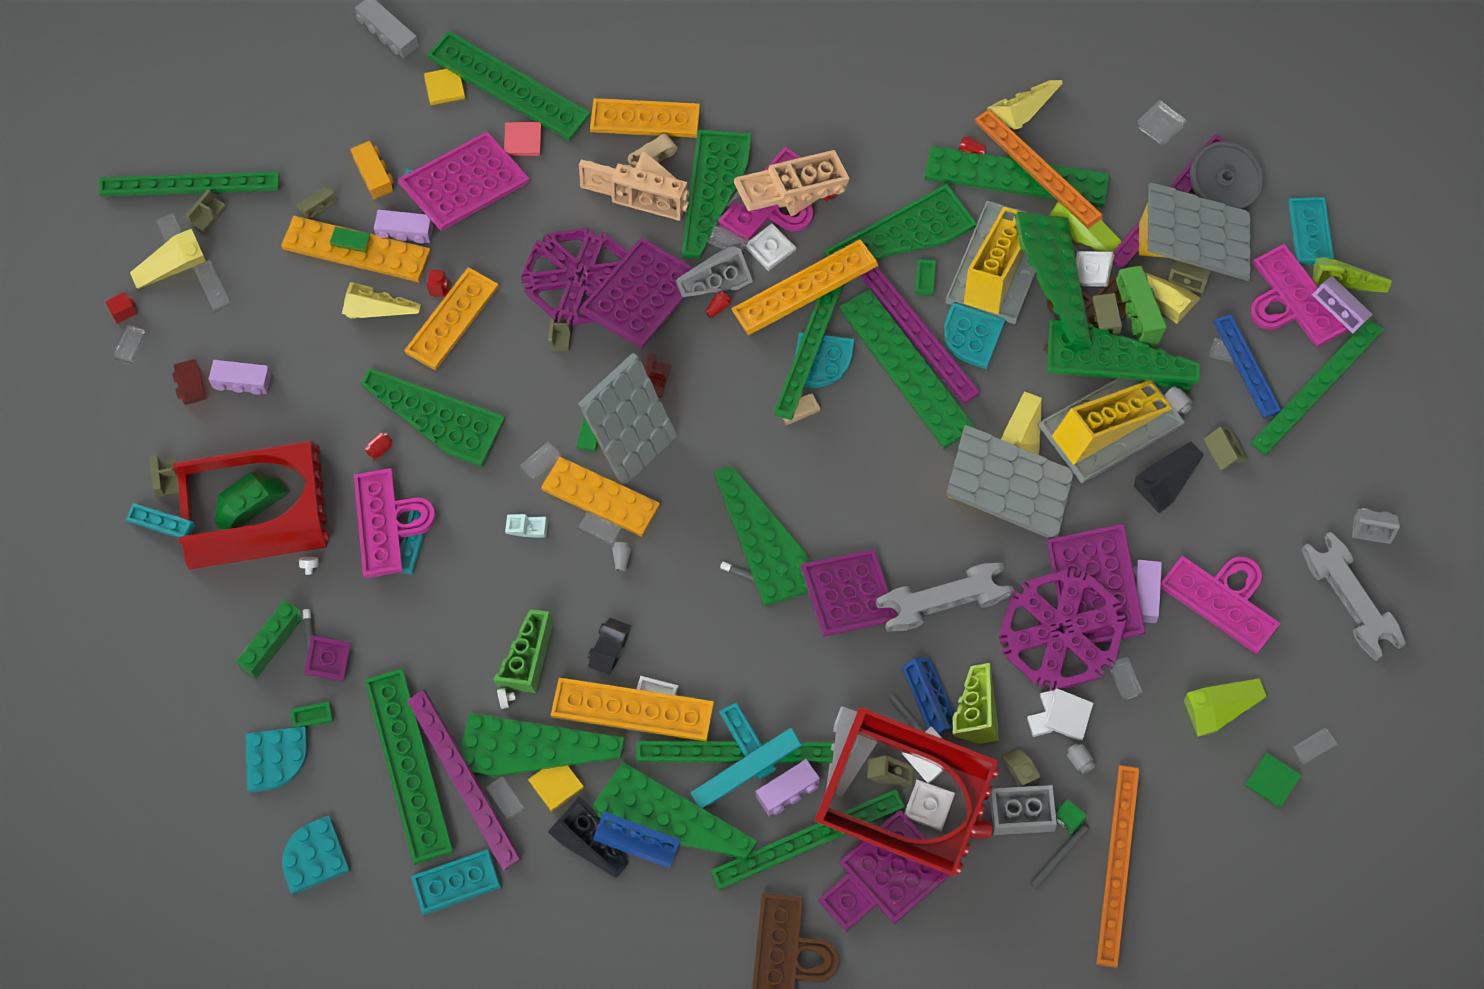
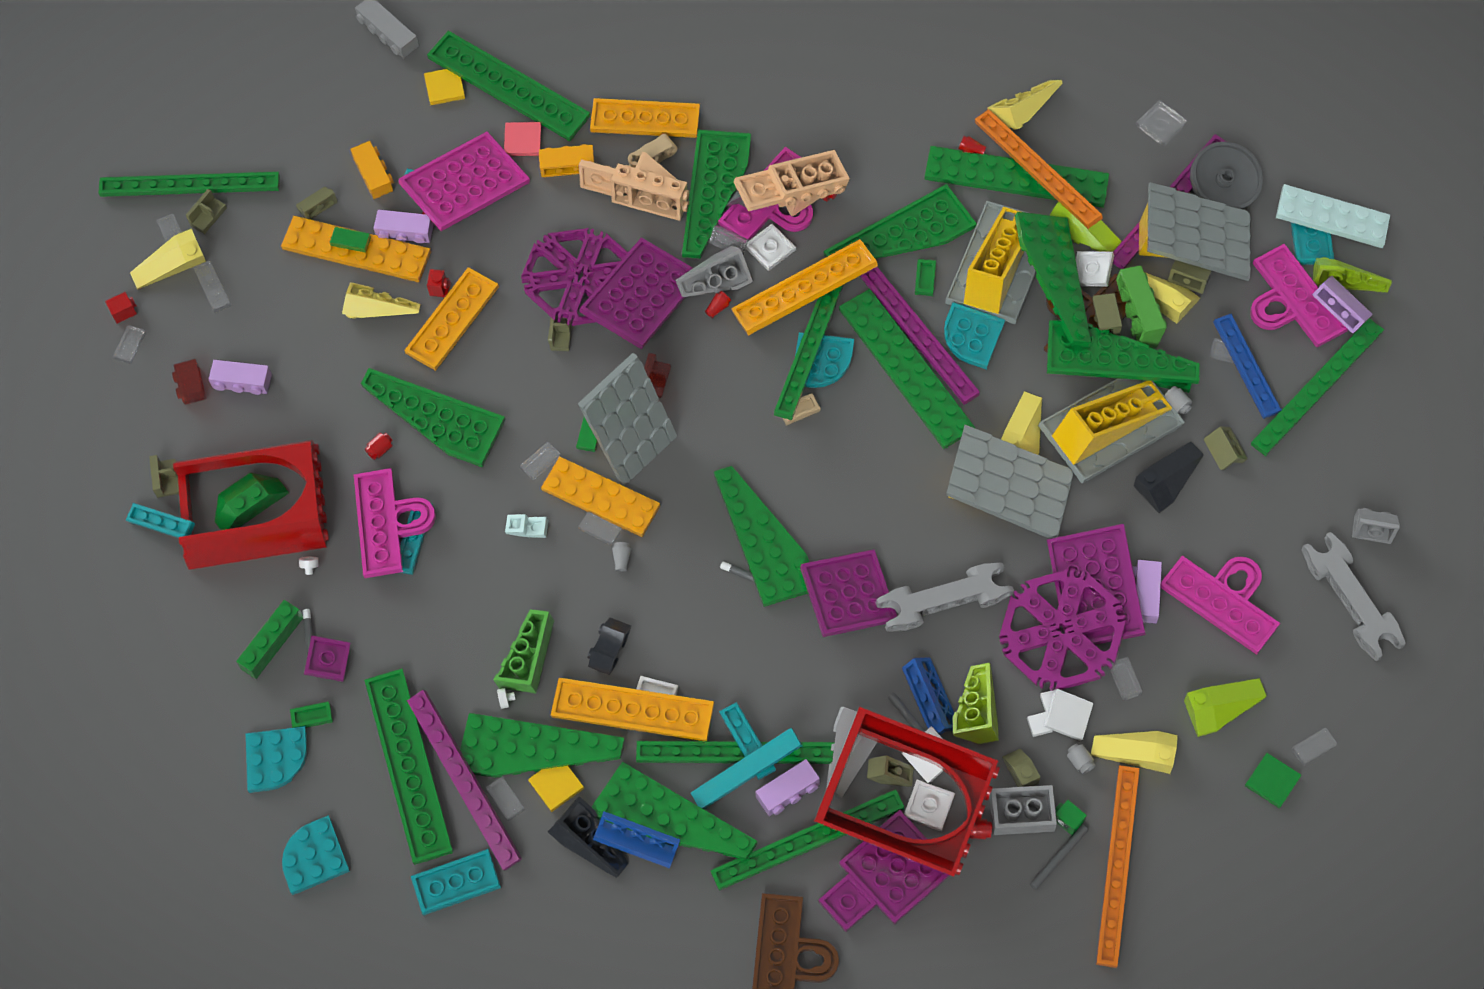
(564, 160): none -> light orange brick
(1143, 749): none -> light yellow wedge
(1333, 216): none -> light aqua plate

